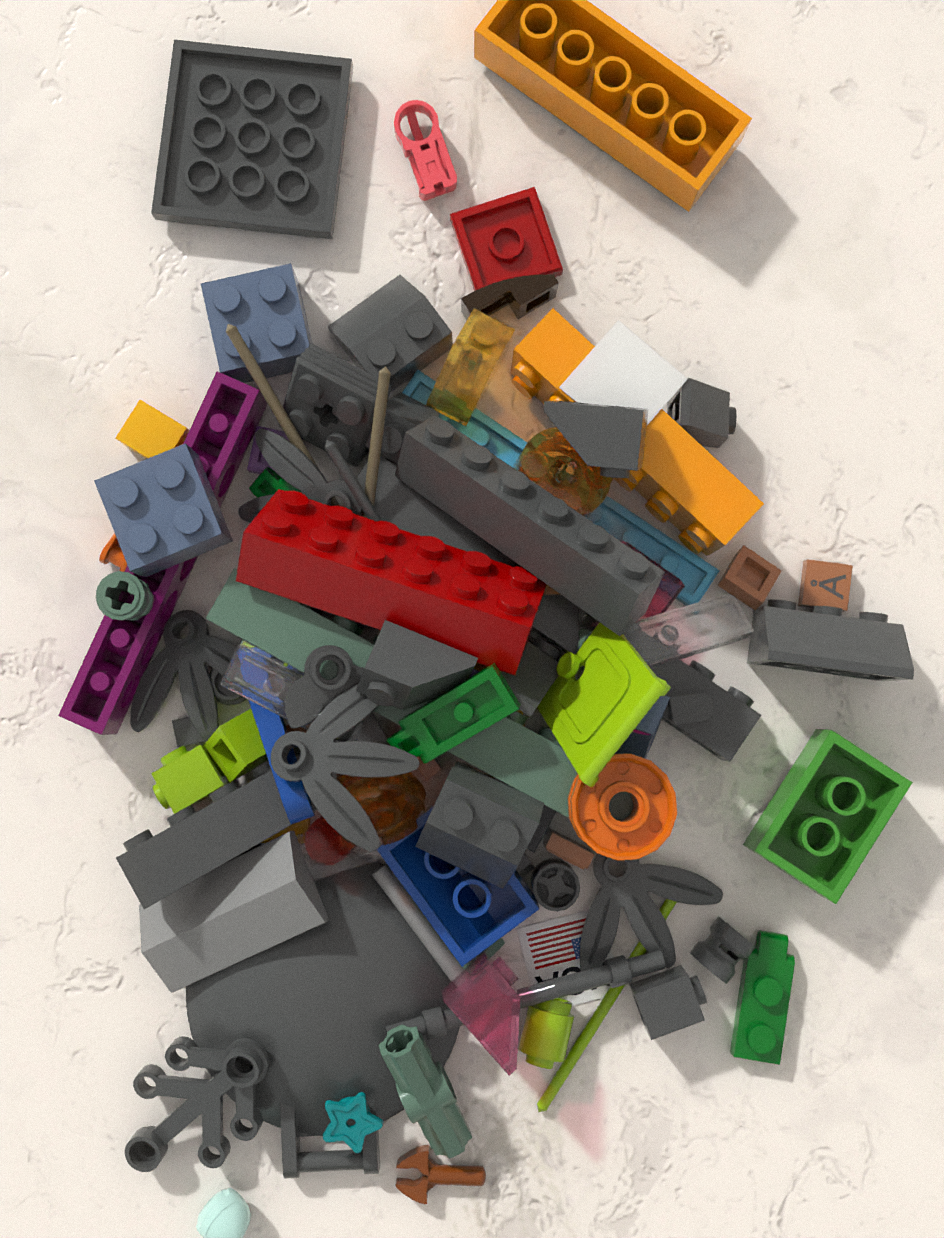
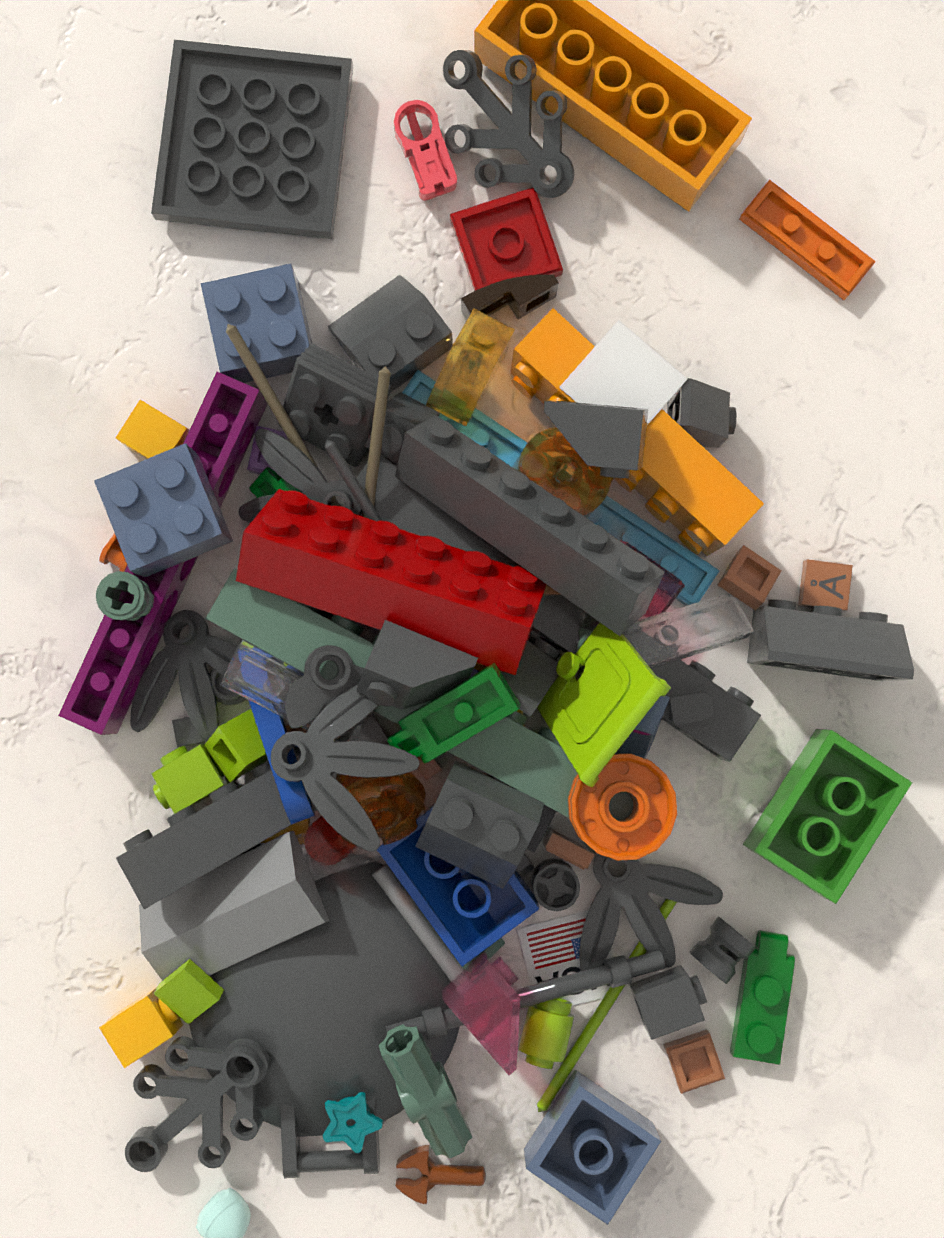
(140, 1028): none -> yellow brick
(189, 991): none -> lime tile
(513, 127): none -> dark grey plant
(591, 1147): none -> sand blue brick
(694, 1061): none -> nougat tile
(806, 240): none -> orange tile

